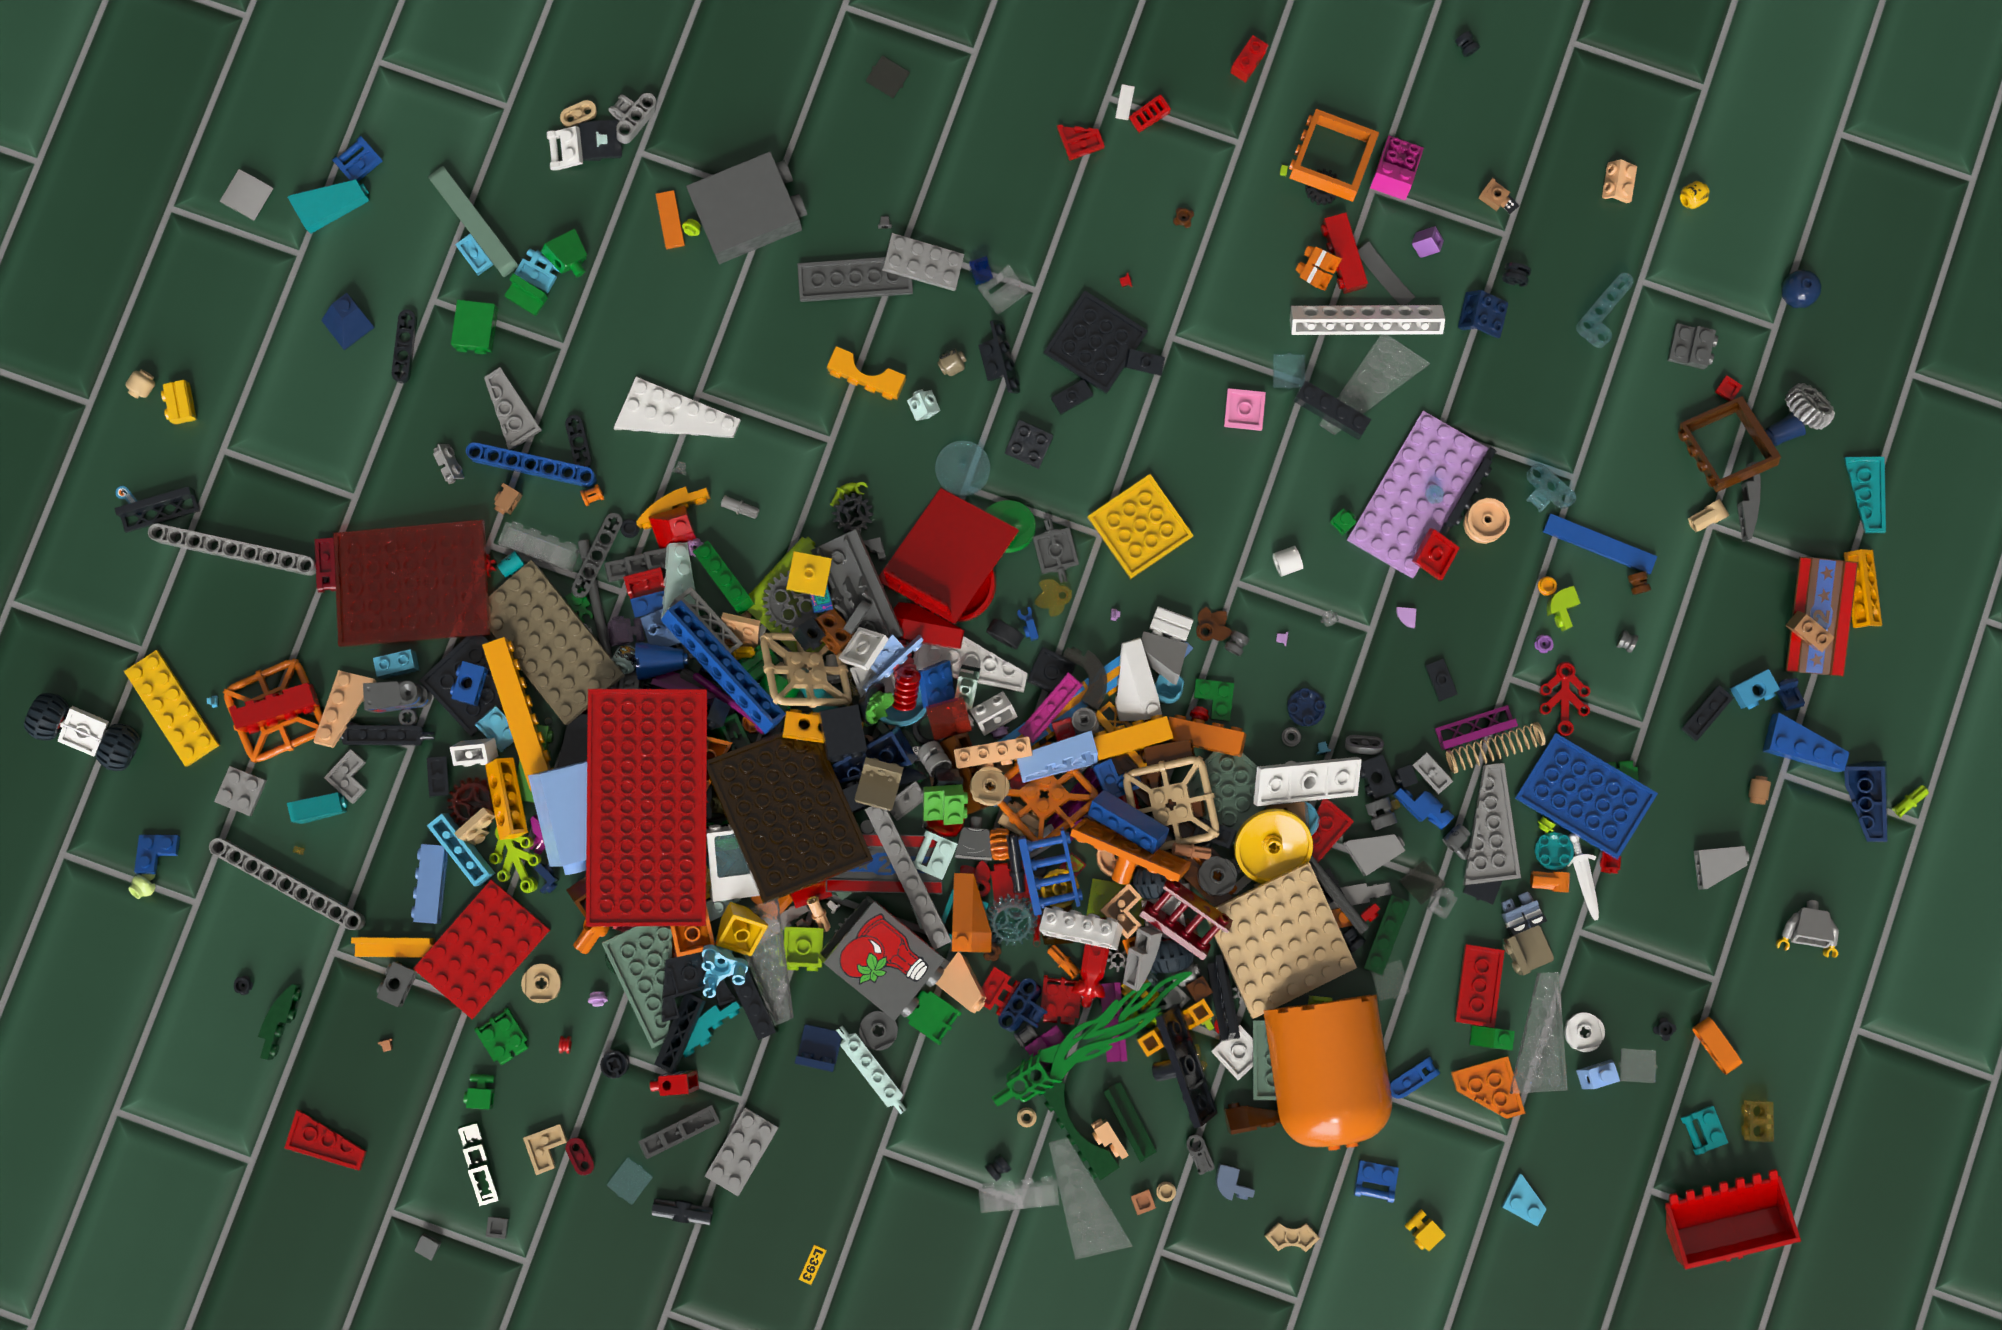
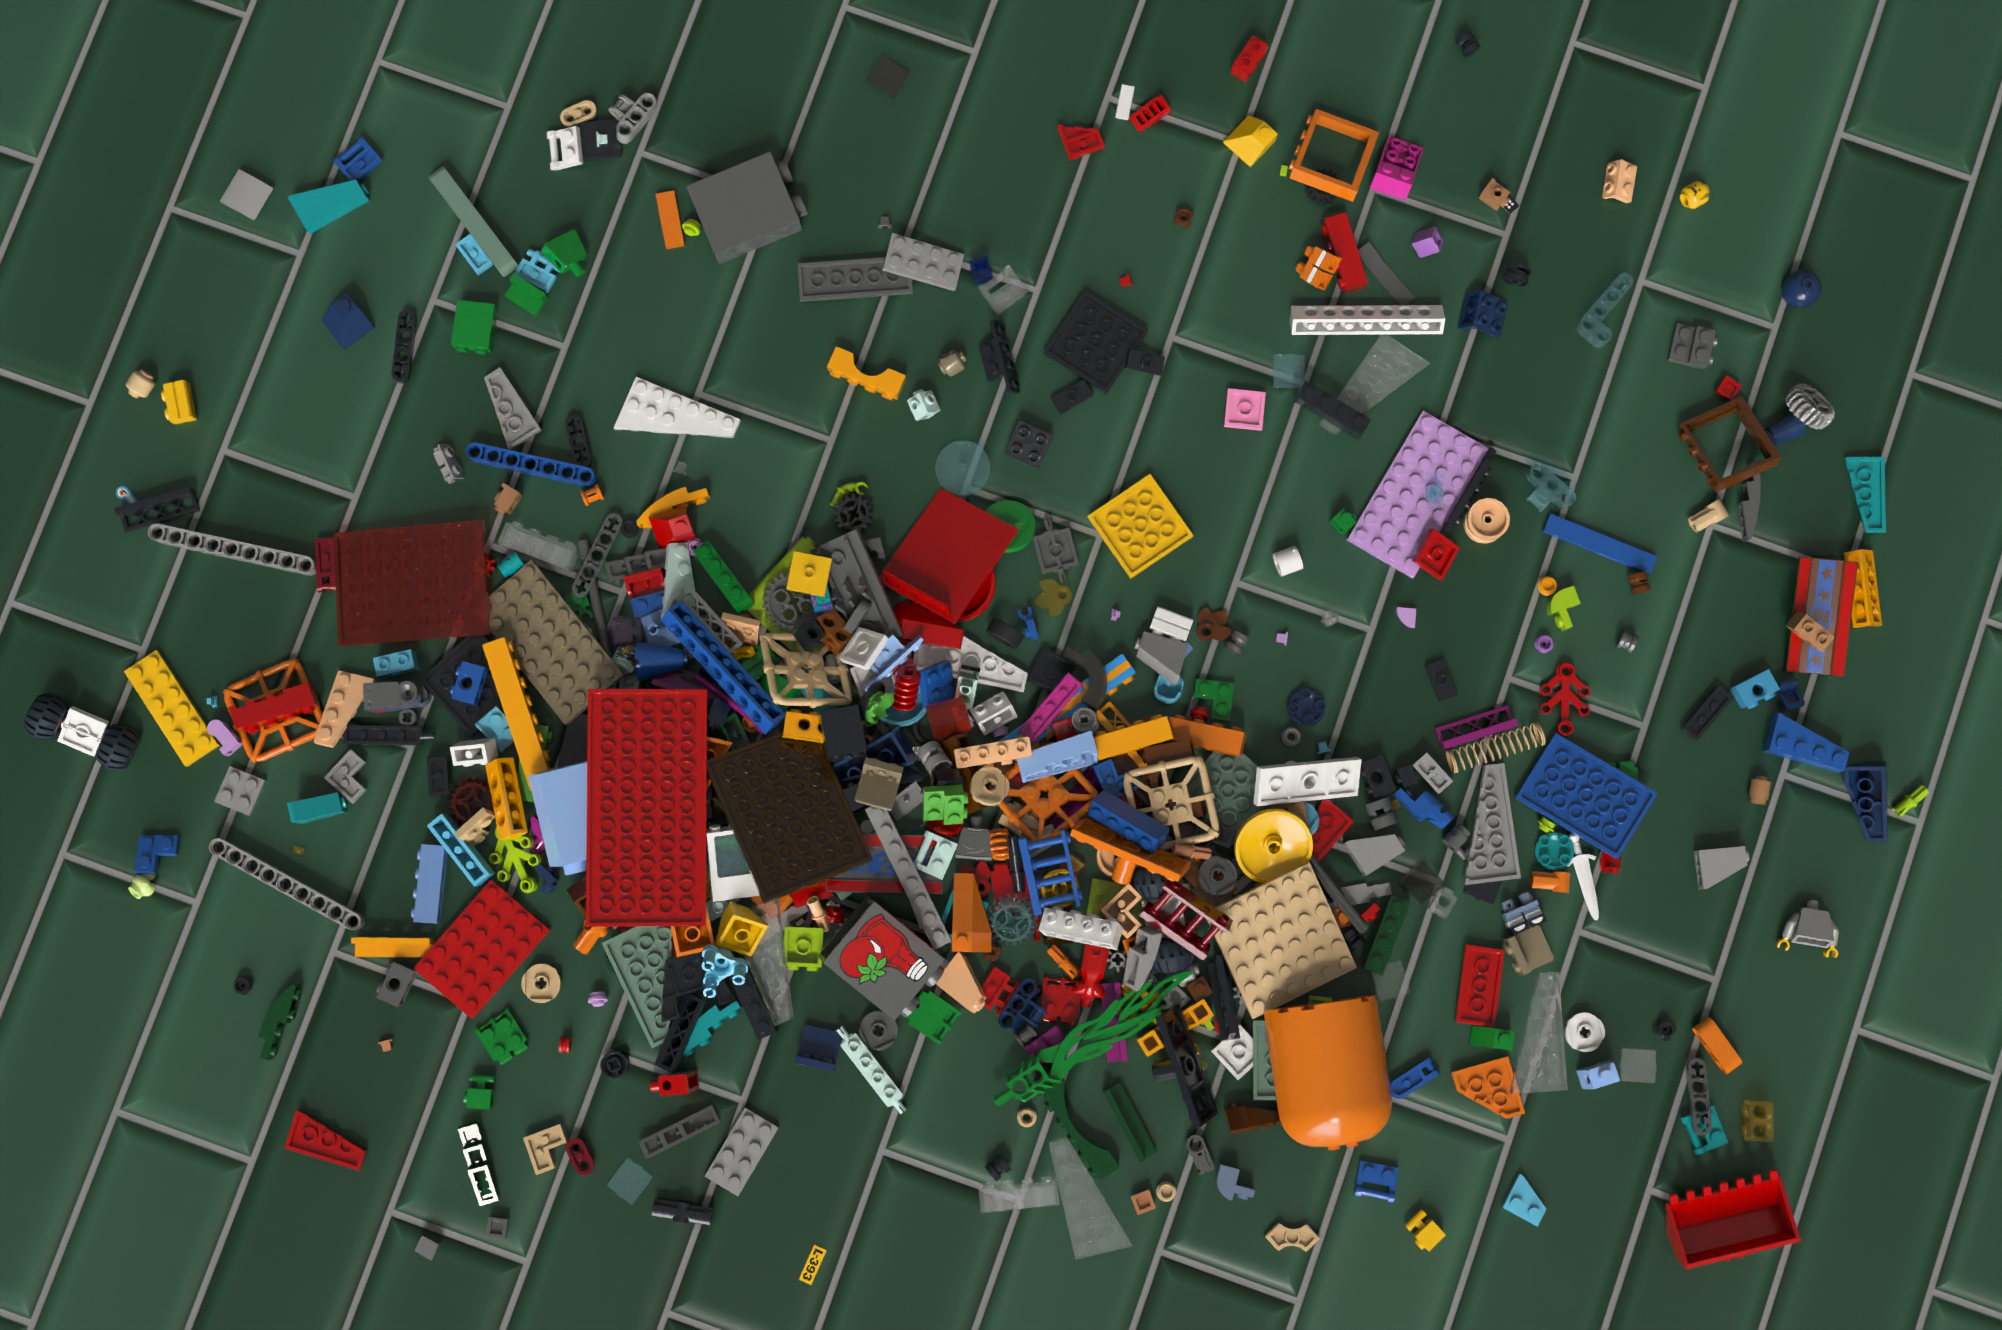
(225, 736): none -> lavender leg
(739, 507): light grey axle -> none
(835, 914): none -> red plate
(1106, 1135): light nougat plate -> none
(1136, 689): white wedge -> none
(1251, 139): none -> yellow slope
(1364, 744): dark grey plate -> none
(1698, 1096): none -> dark grey beam

